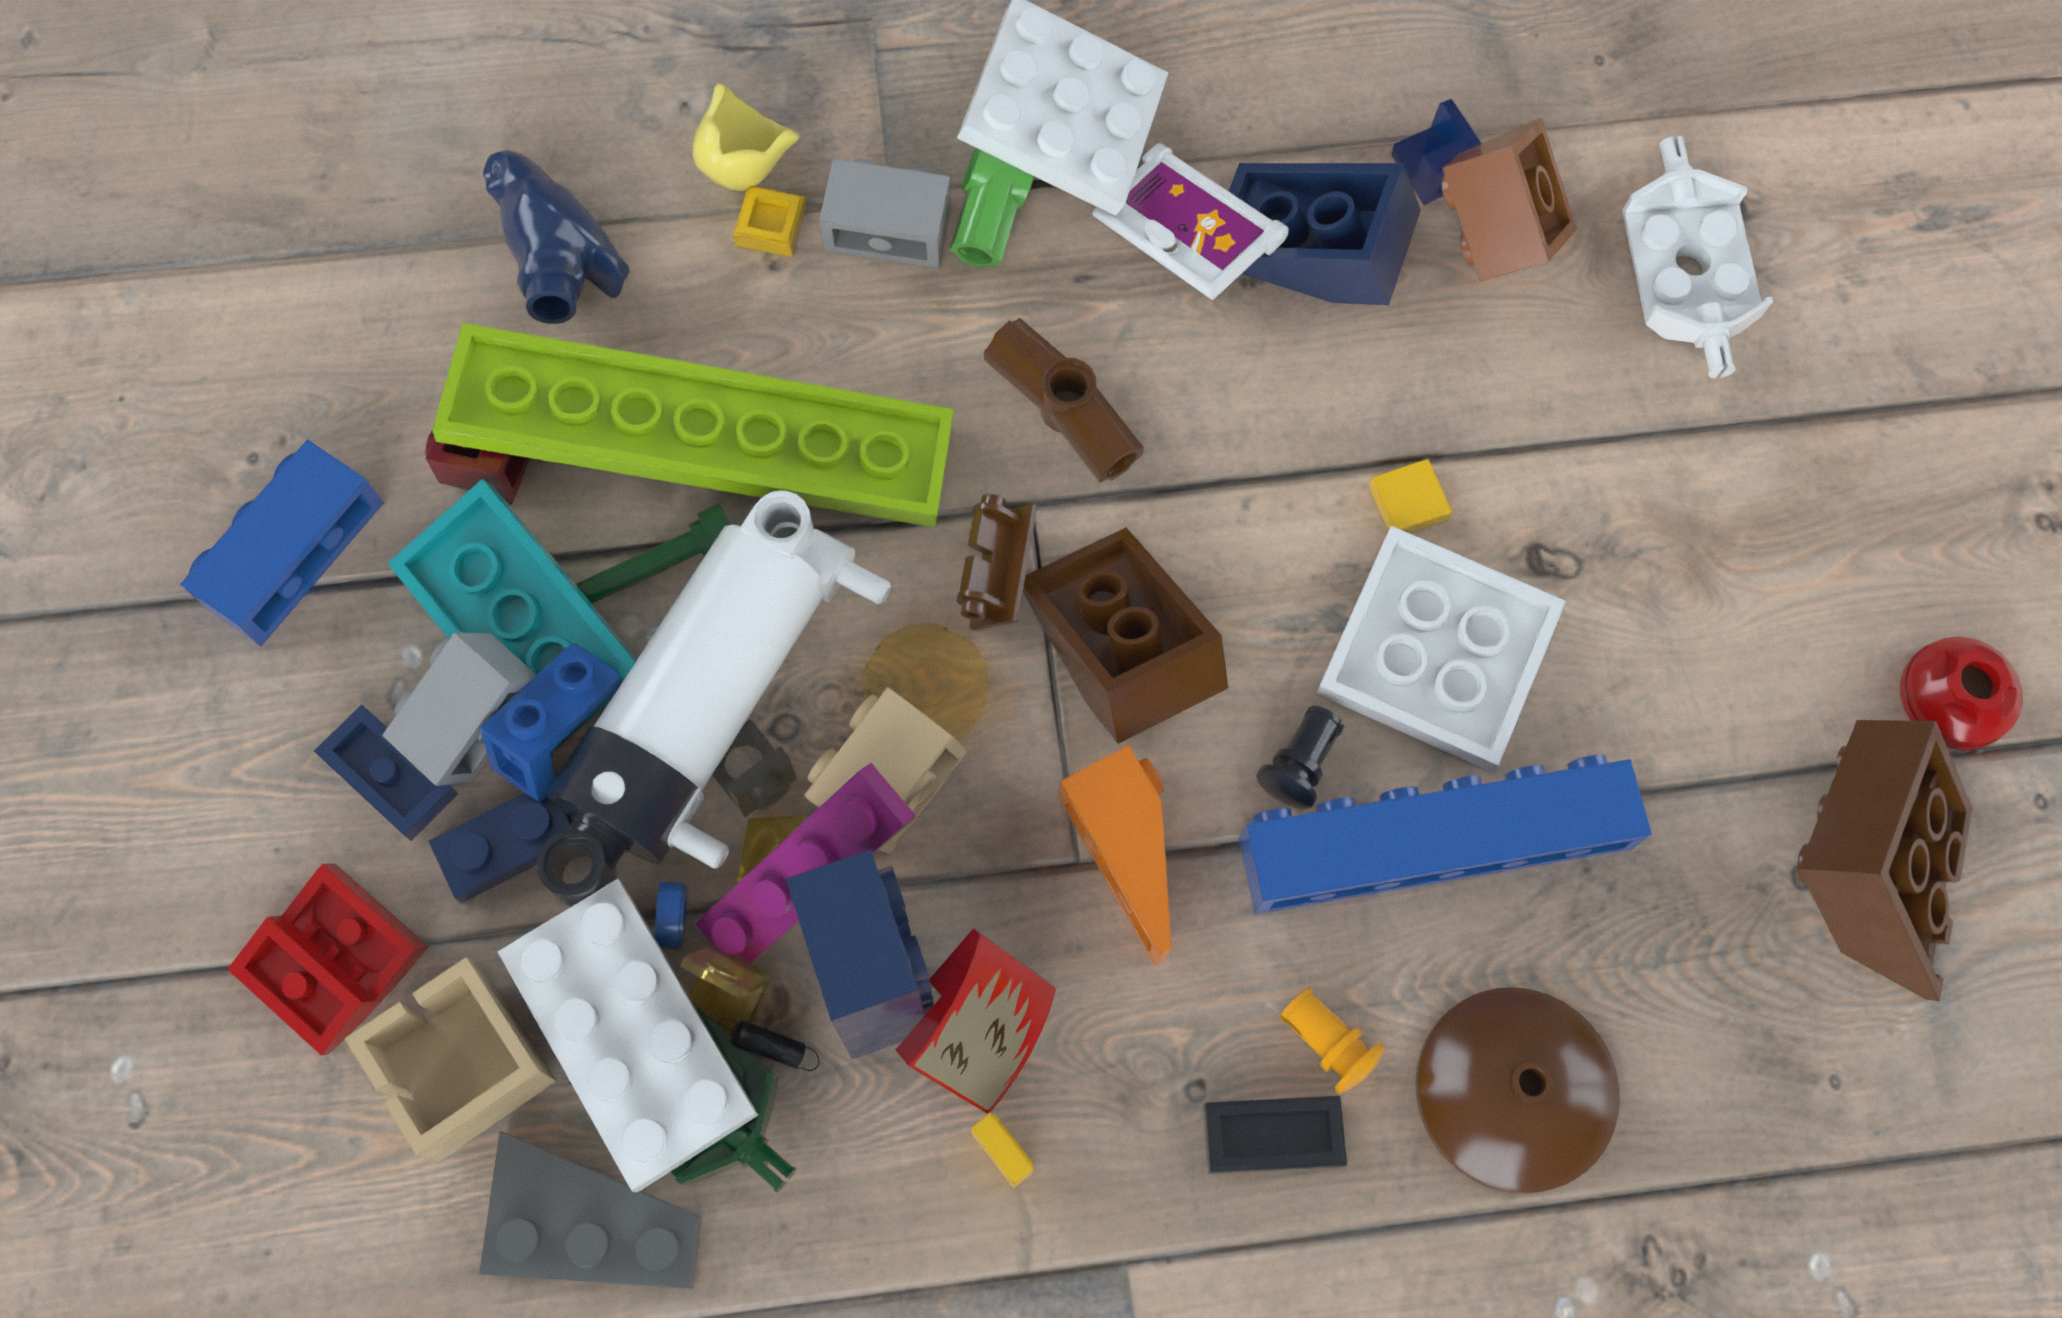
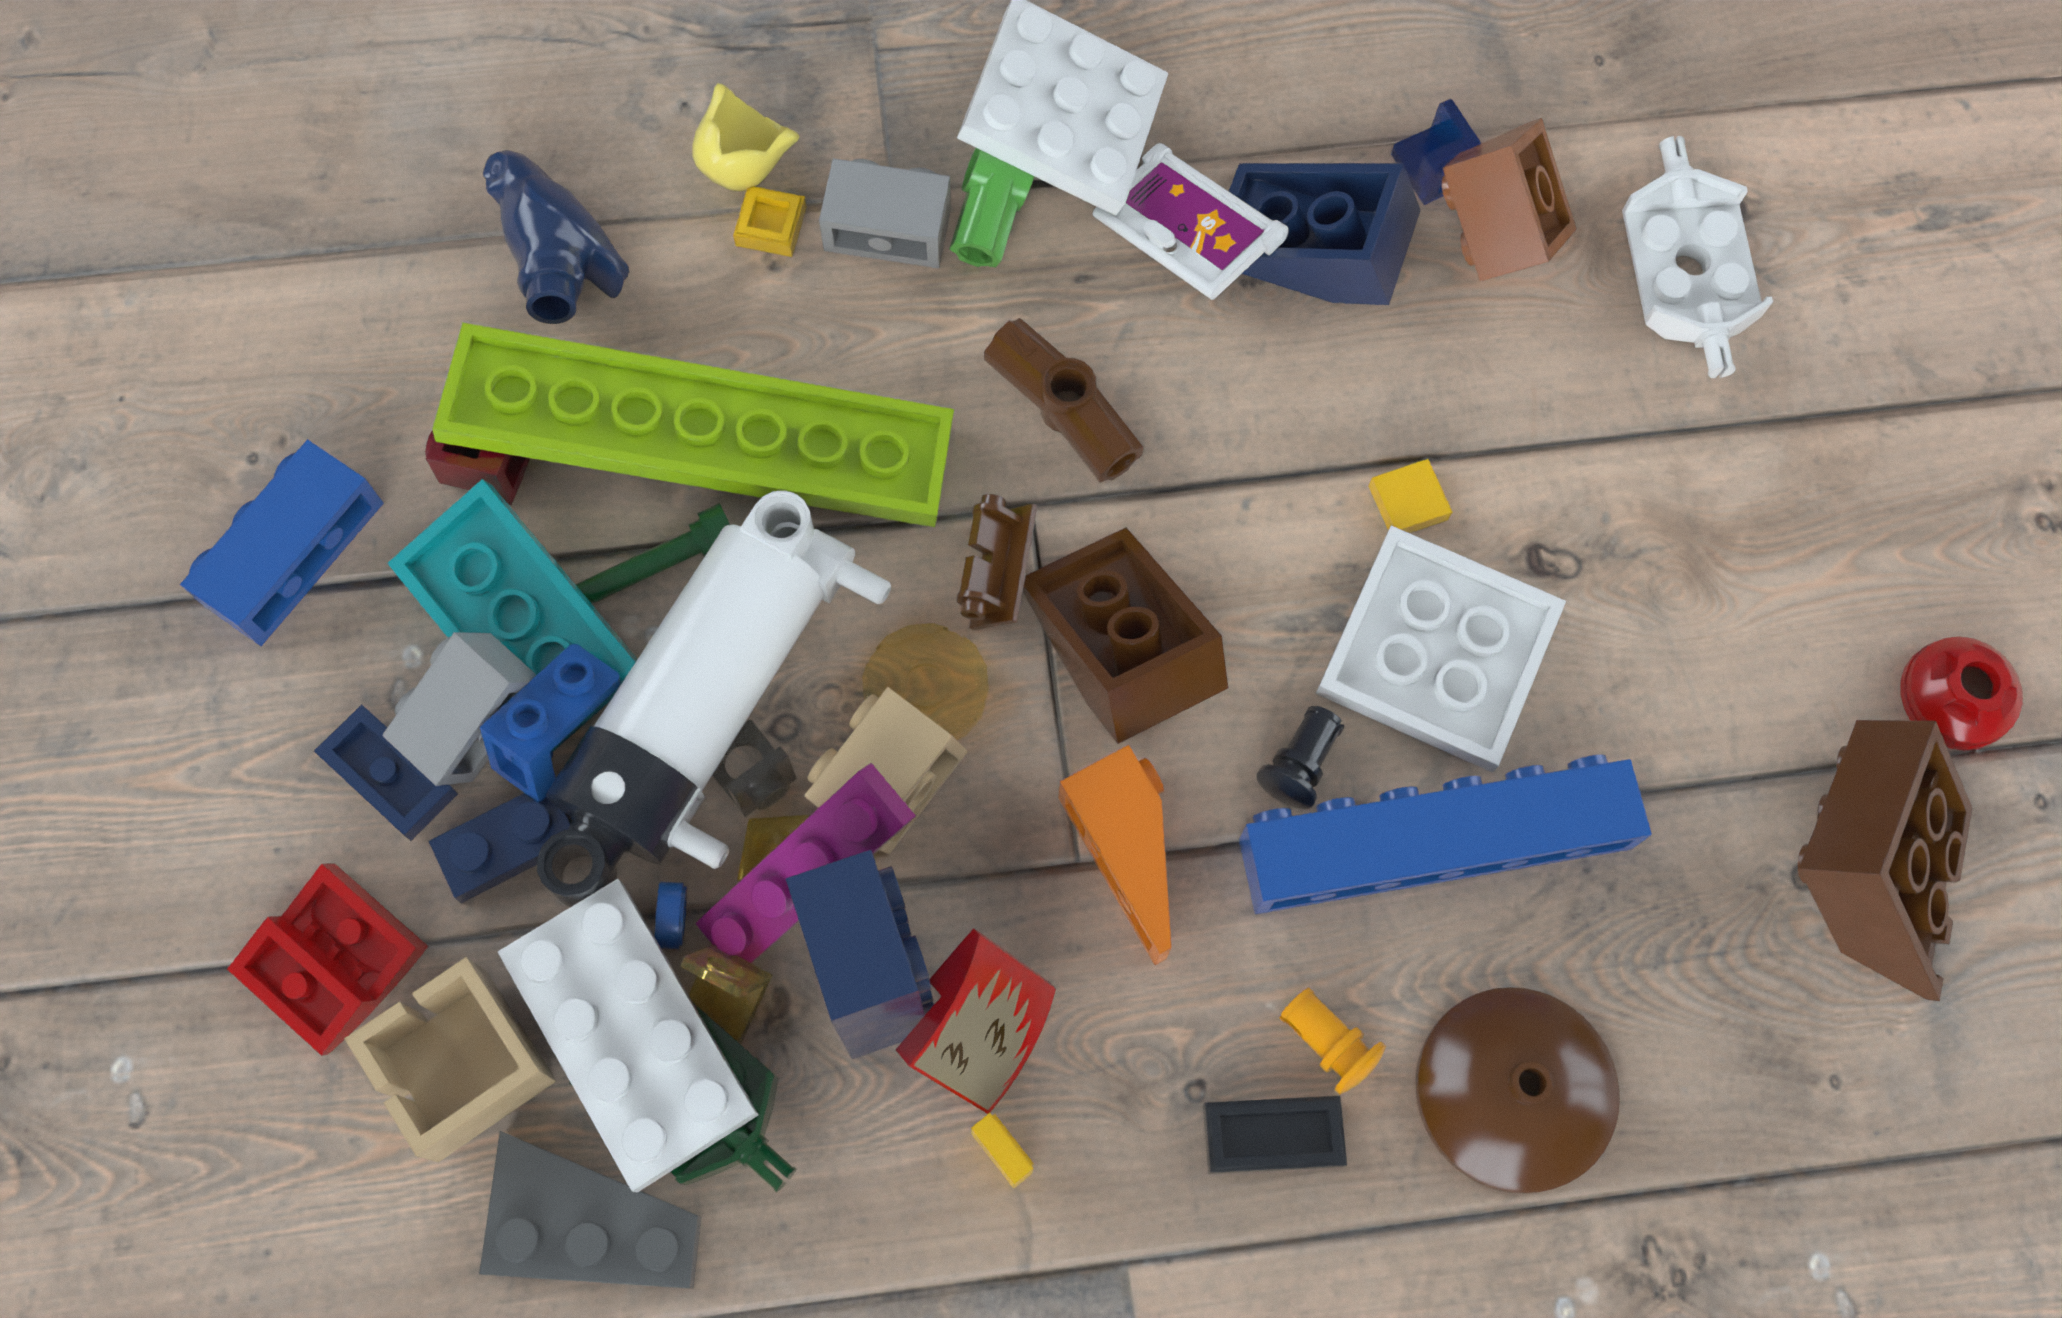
(768, 1044): black piece -> none

